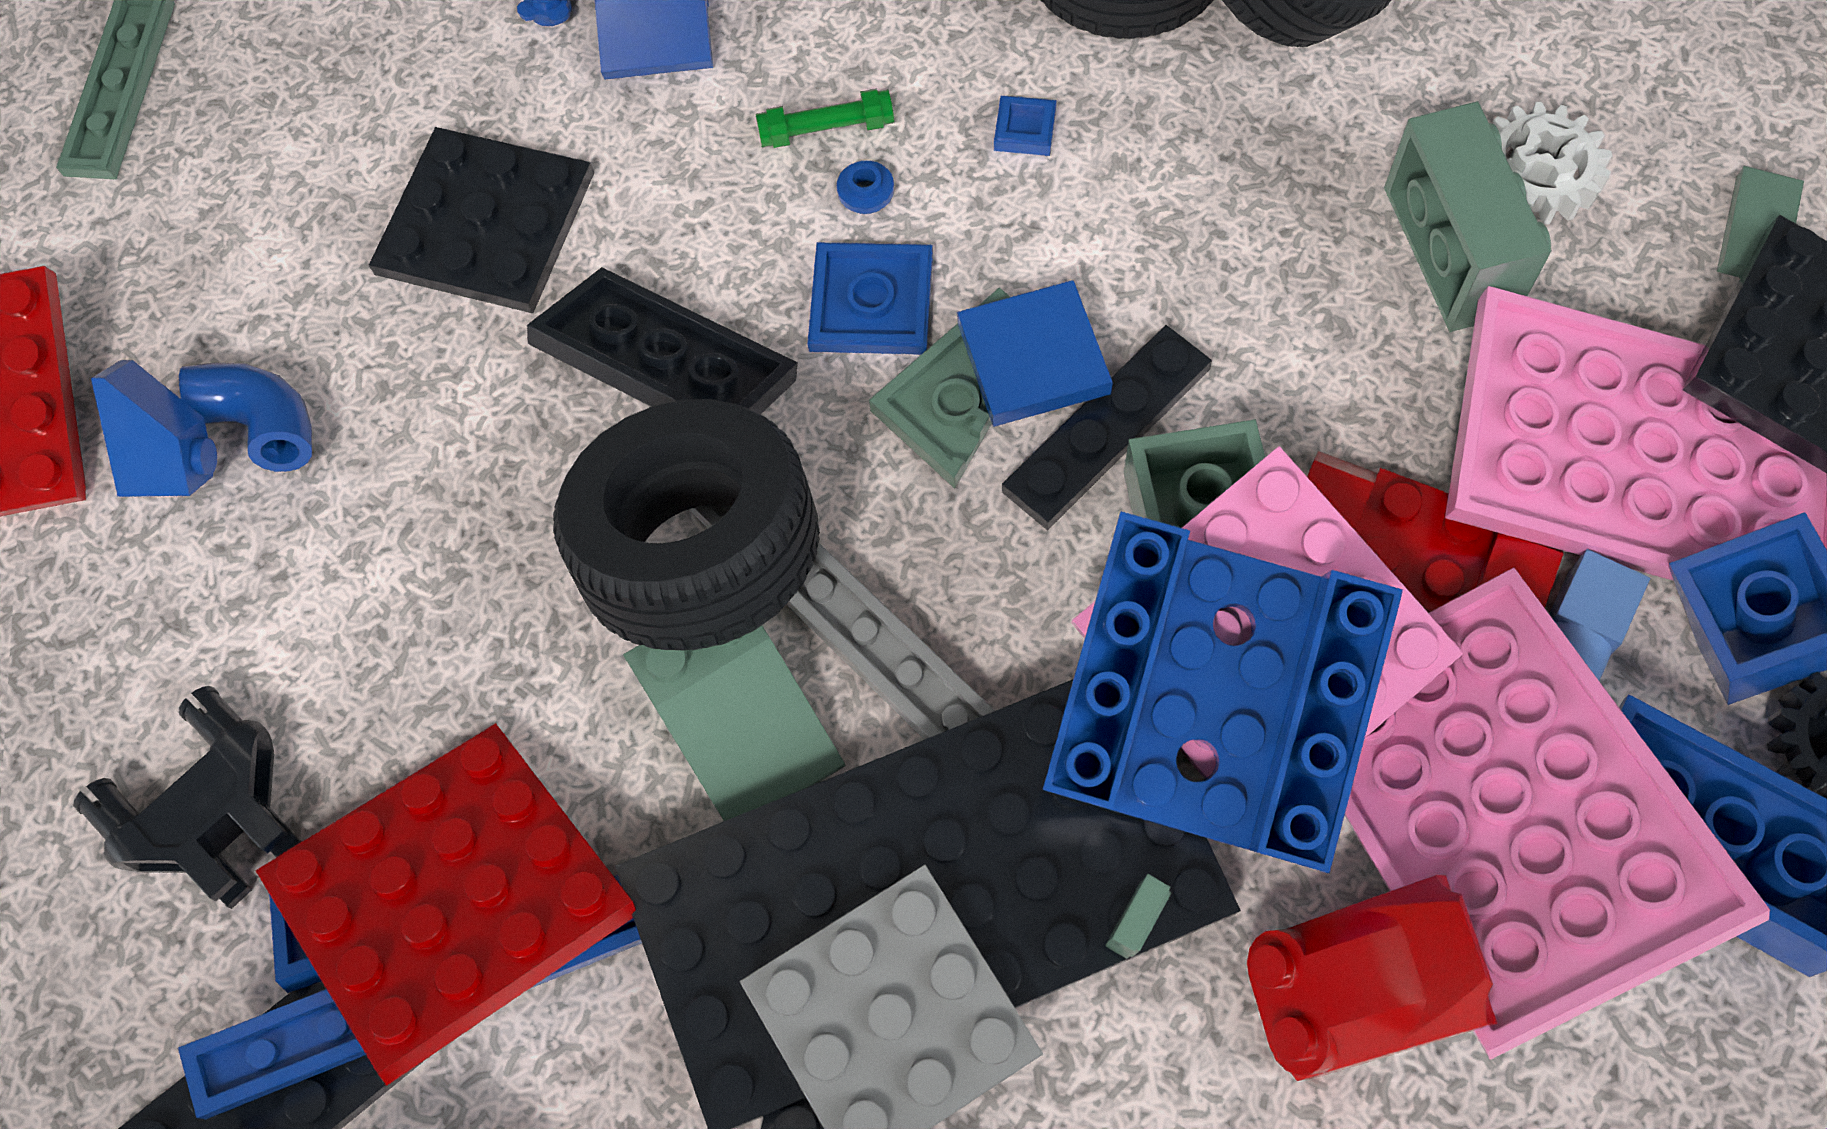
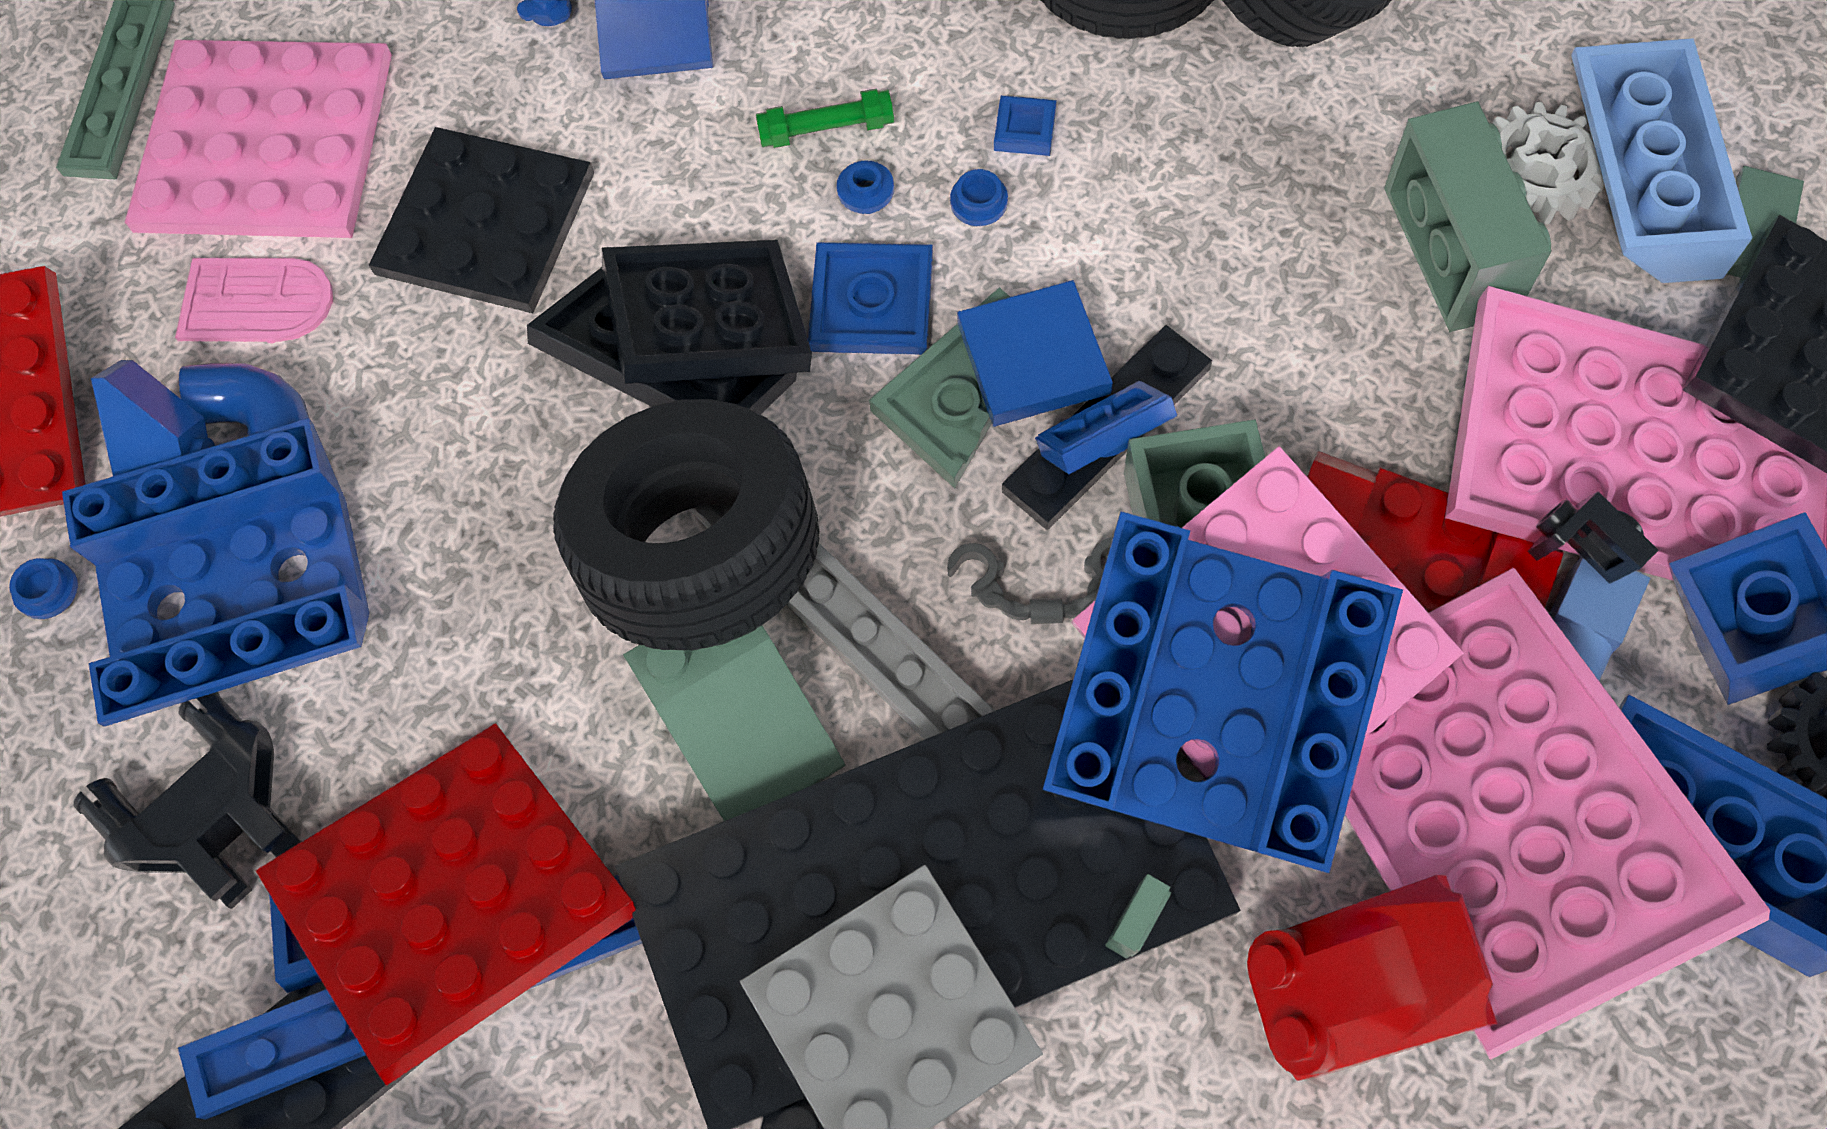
(43, 588): none -> blue plate
(218, 534): none -> blue slope
(253, 300): none -> bright pink window
(260, 139): none -> bright pink plate
(703, 311): none -> black plate
(979, 198): none -> blue plate
(1040, 610): none -> dark grey piece
(1105, 427): none -> blue plate
(1597, 532): none -> black bracket
(1662, 158): none -> light blue slope

